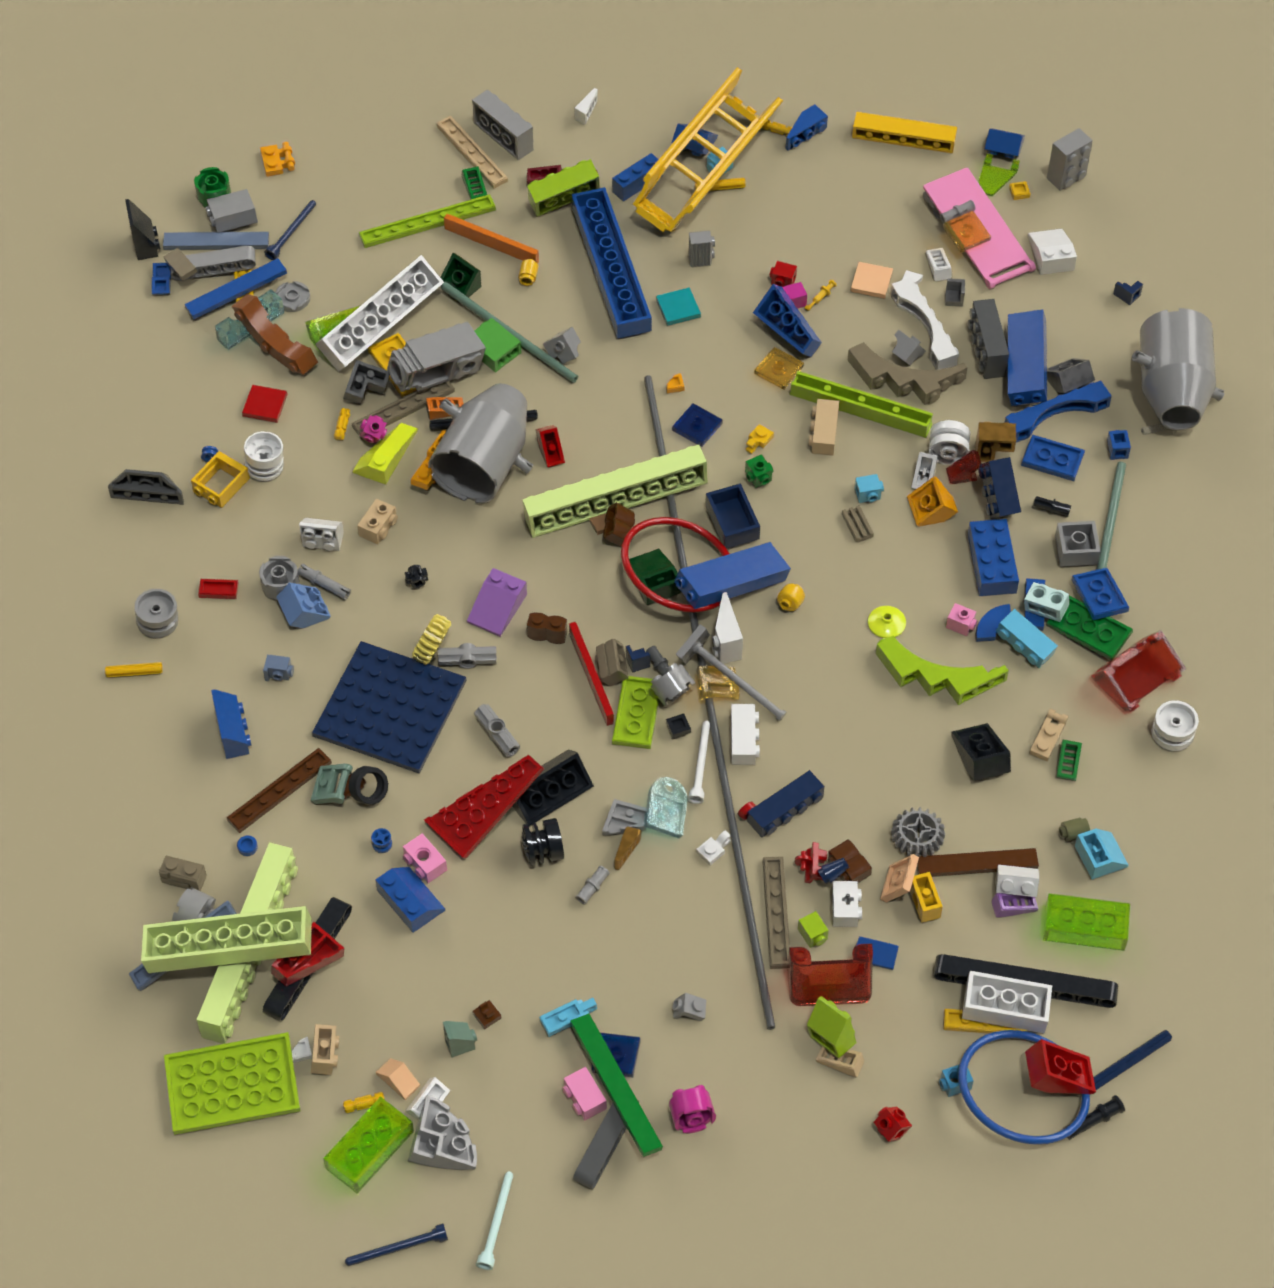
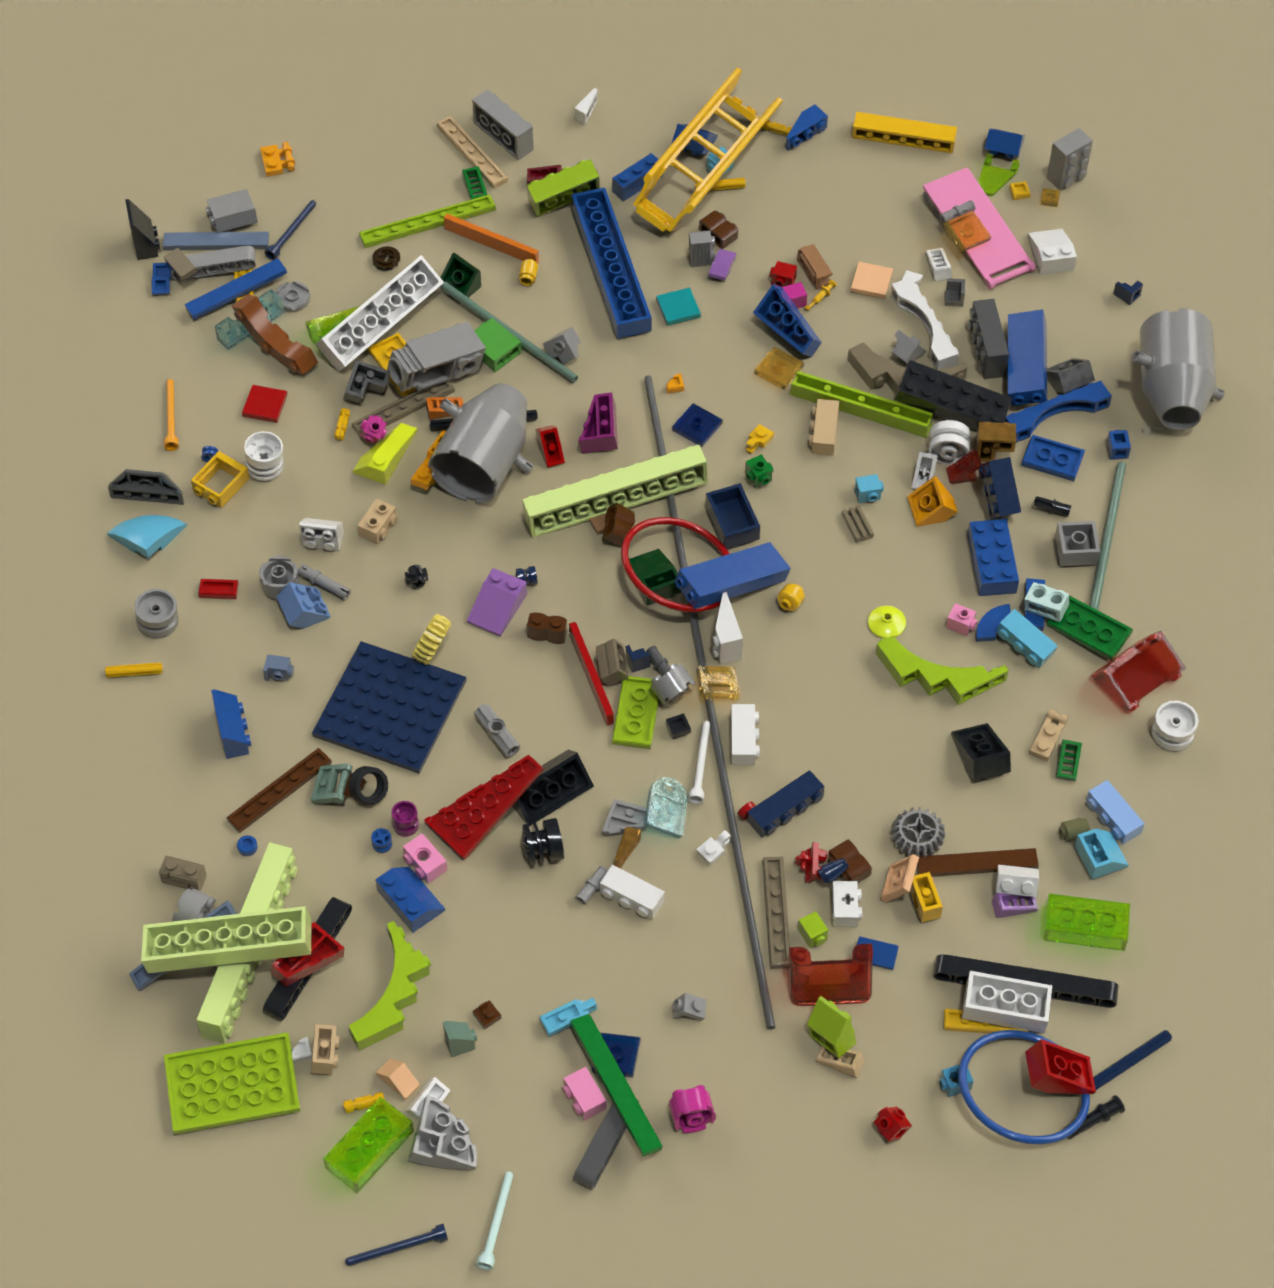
(147, 533): none -> medium azure brick
(171, 442): none -> light orange piece
(211, 184): green brick -> none
(381, 253): none -> dark brown gear
(401, 992): none -> lime arch
(405, 818): none -> magenta wheel
(467, 655): light grey piece -> none
(531, 575): none -> dark blue wheel
(601, 425): none -> magenta wedge
(632, 892): none -> white brick
(694, 645): light grey tile -> none
(720, 228): none -> reddish brown brick
(722, 263): none -> medium lavender slope
(814, 265): none -> medium nougat window
(950, 396): none -> black brick
(1050, 197): none -> clear yellow tile
(1100, 593): blue tile -> none
(1114, 812): none -> light blue brick

